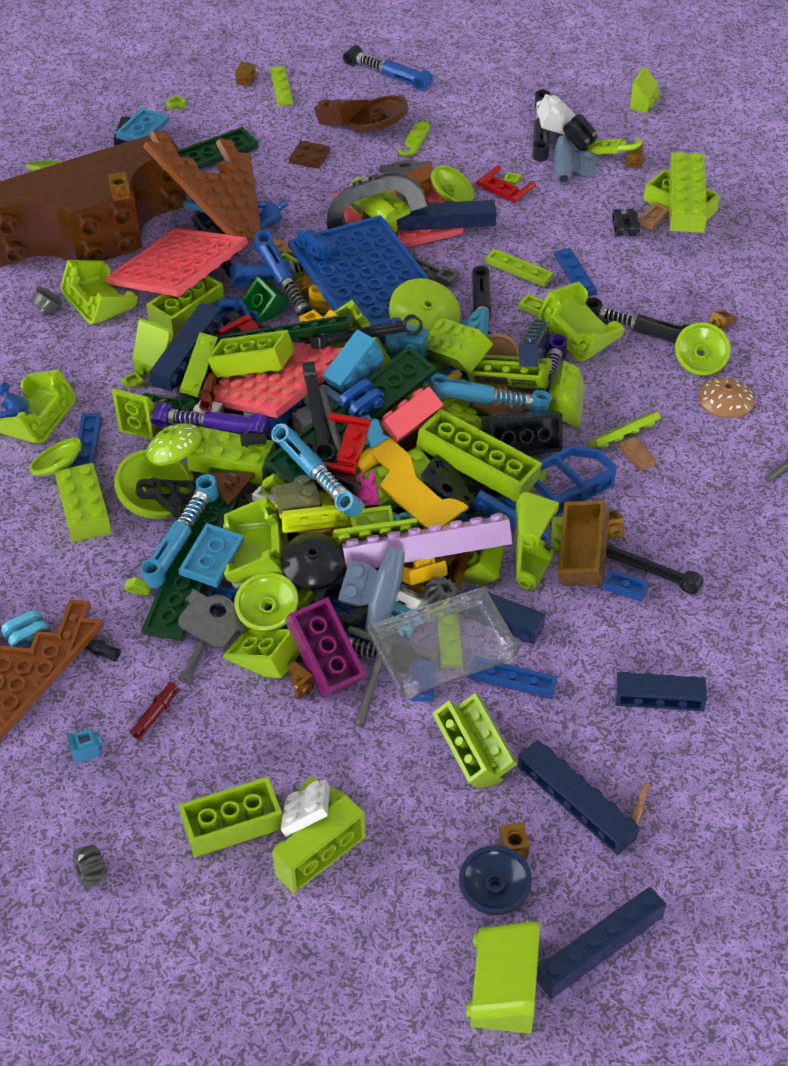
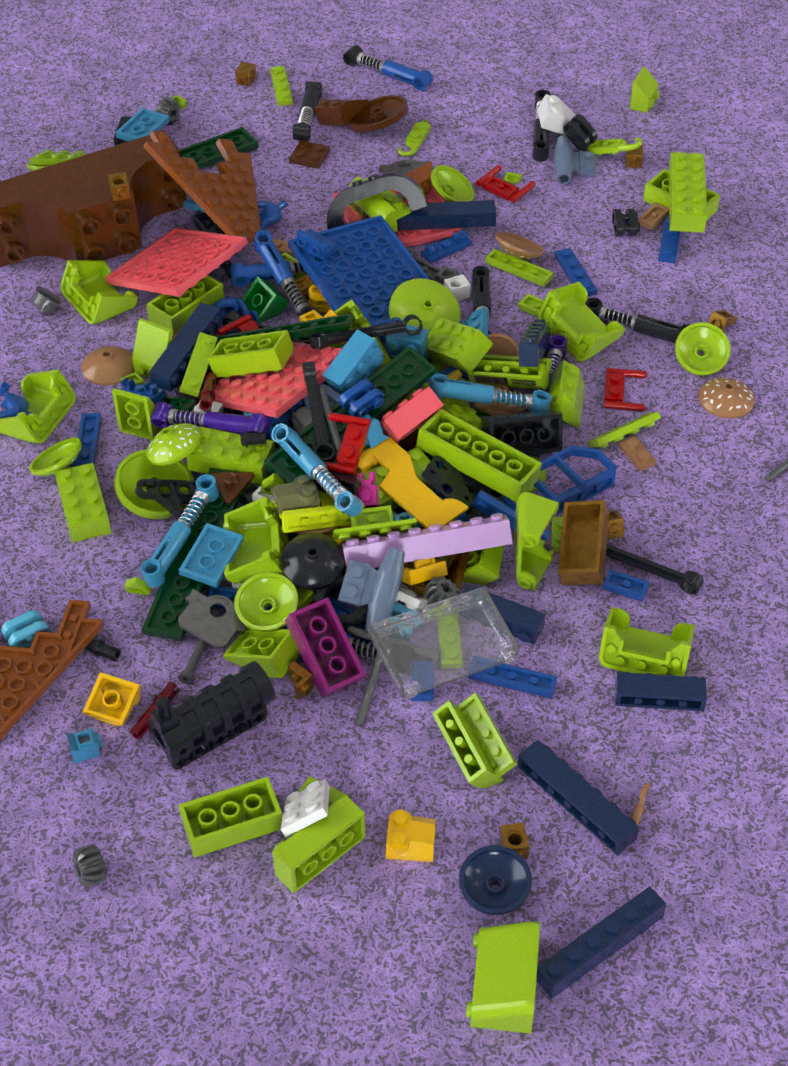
(48, 157): none -> lime plate
(107, 365): none -> medium nougat dish
(112, 699): none -> yellow slope
(147, 389): none -> blue plate
(169, 107): none -> dark grey gear
(212, 715): none -> black piece
(313, 92): none -> black piece
(410, 837): none -> yellow slope
(446, 247): none -> blue plate
(458, 286): none -> white brick
(519, 246): none -> medium nougat dish
(615, 389): none -> red plate
(643, 650): none -> lime windscreen
(669, 244): none -> blue plate

